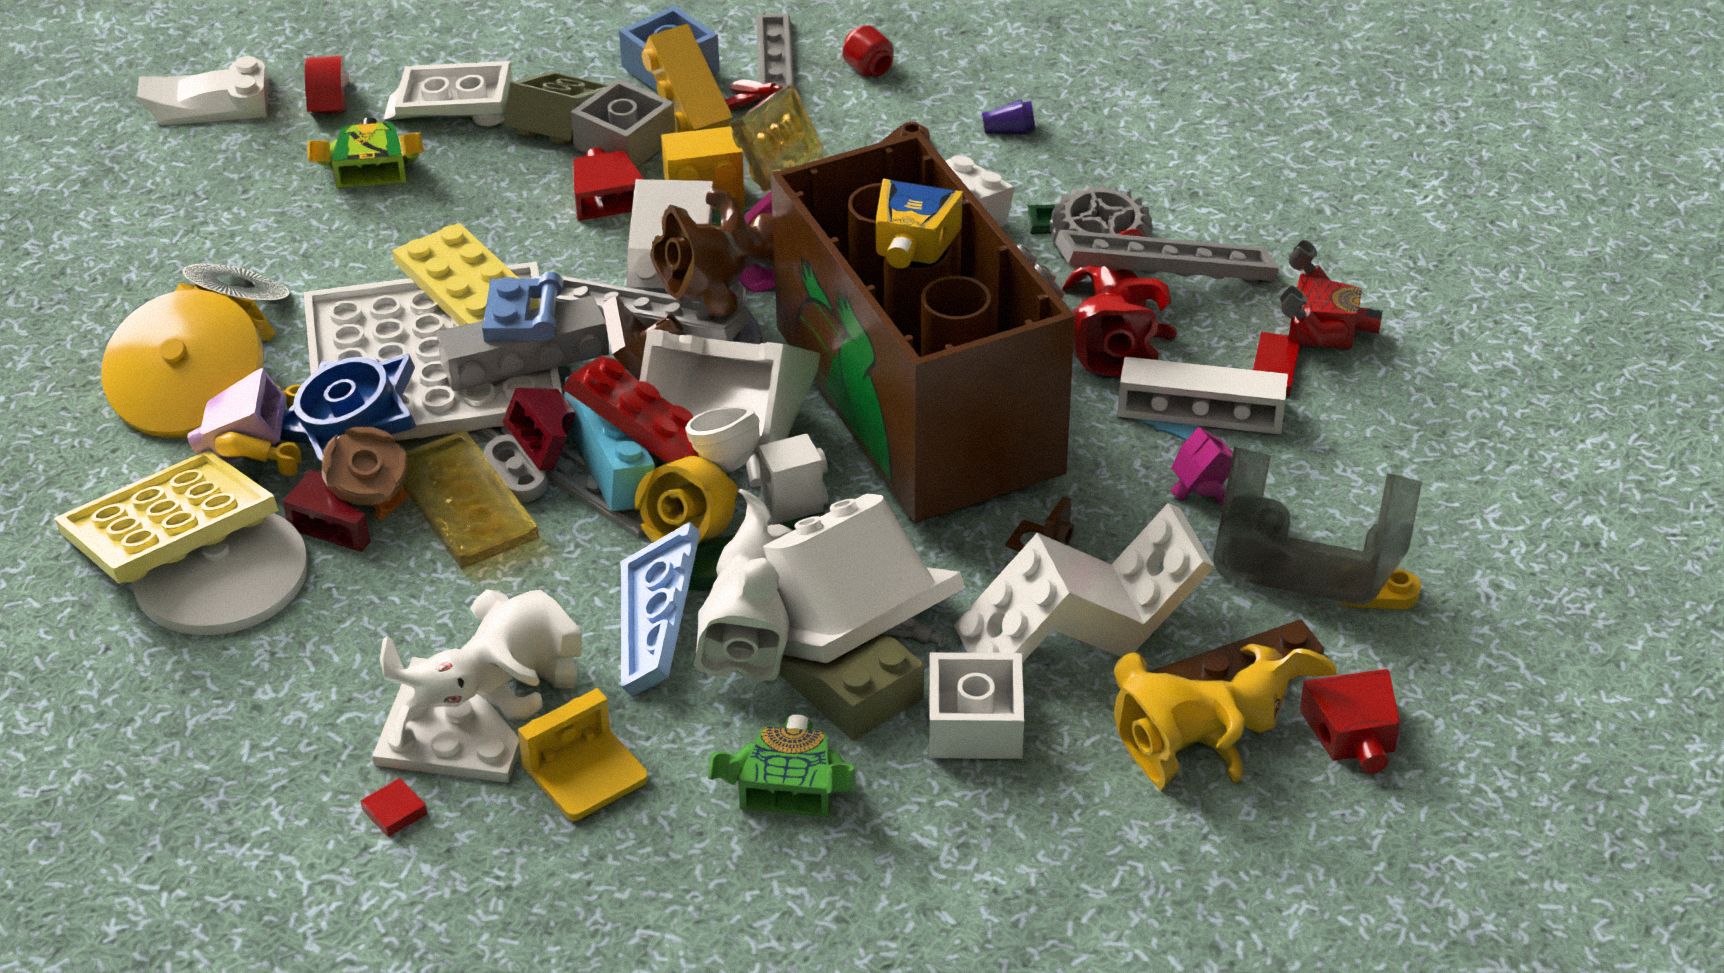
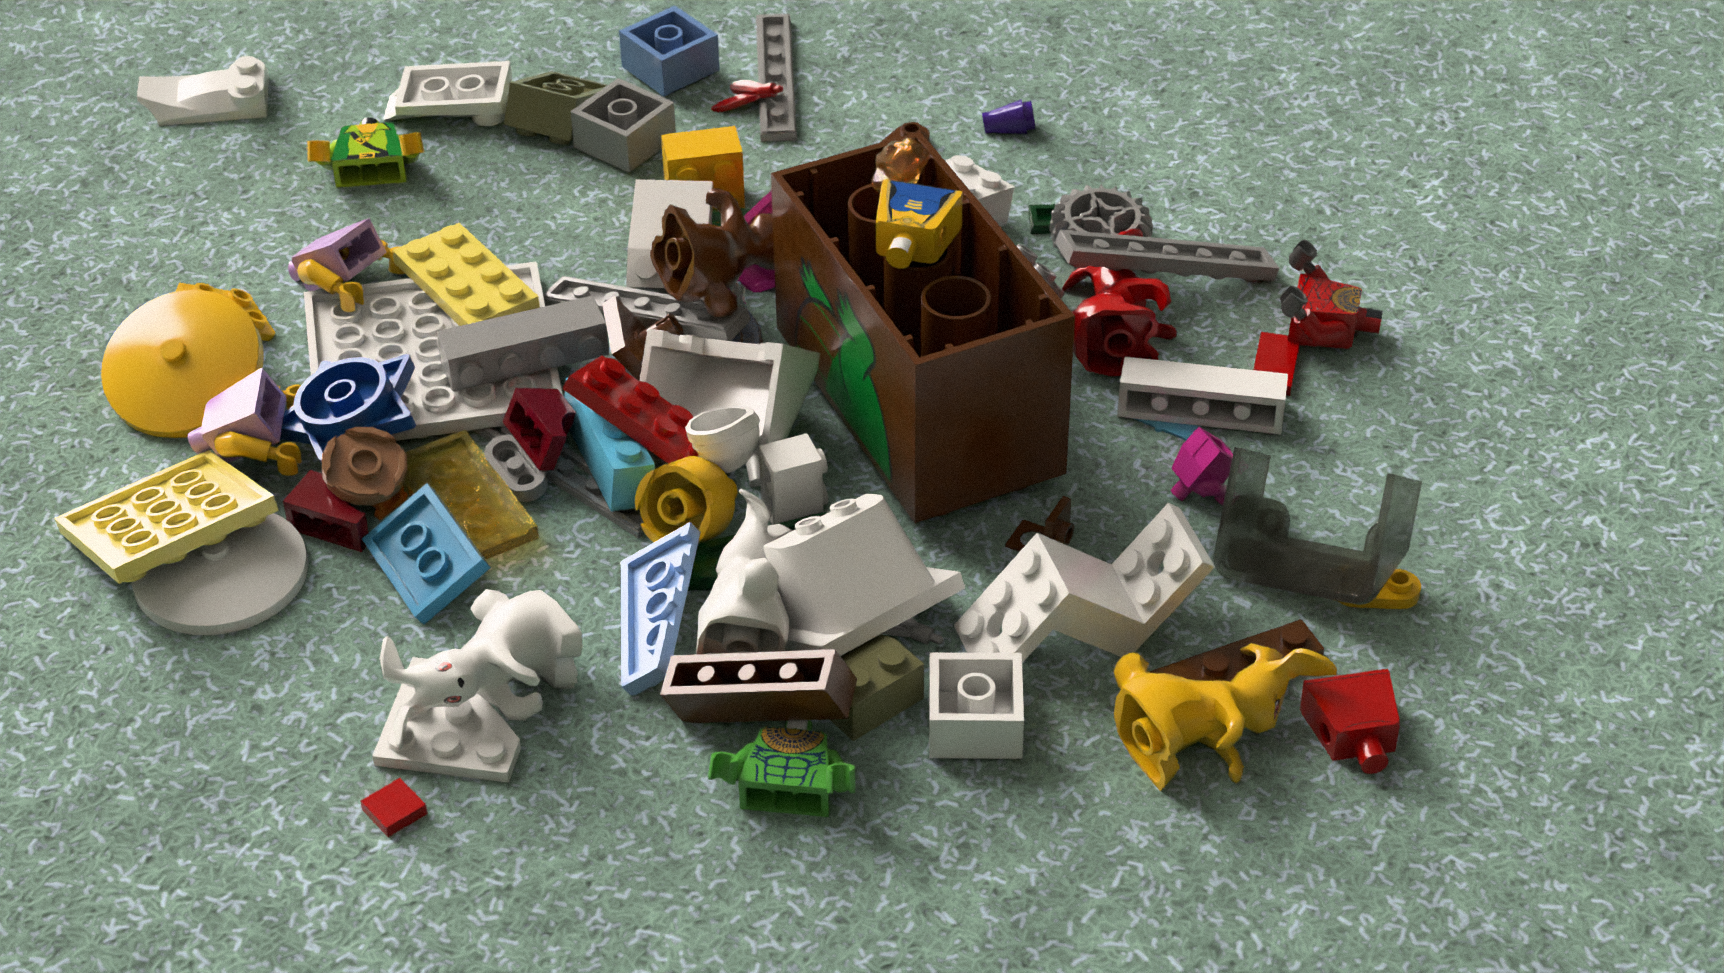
(206, 276): sticker -> none
(326, 84): red brick -> none
(338, 259): none -> lavender torso
(425, 553): none -> dark azure plate
(510, 304): medium blue plate -> none
(579, 757): yellow bracket -> none
(603, 184): red torso -> none
(685, 80): yellow brick -> none
(759, 686): none -> reddish brown brick
(776, 135): clear yellow plate -> none
(868, 51): red head -> none
(899, 162): none -> clear orange rock

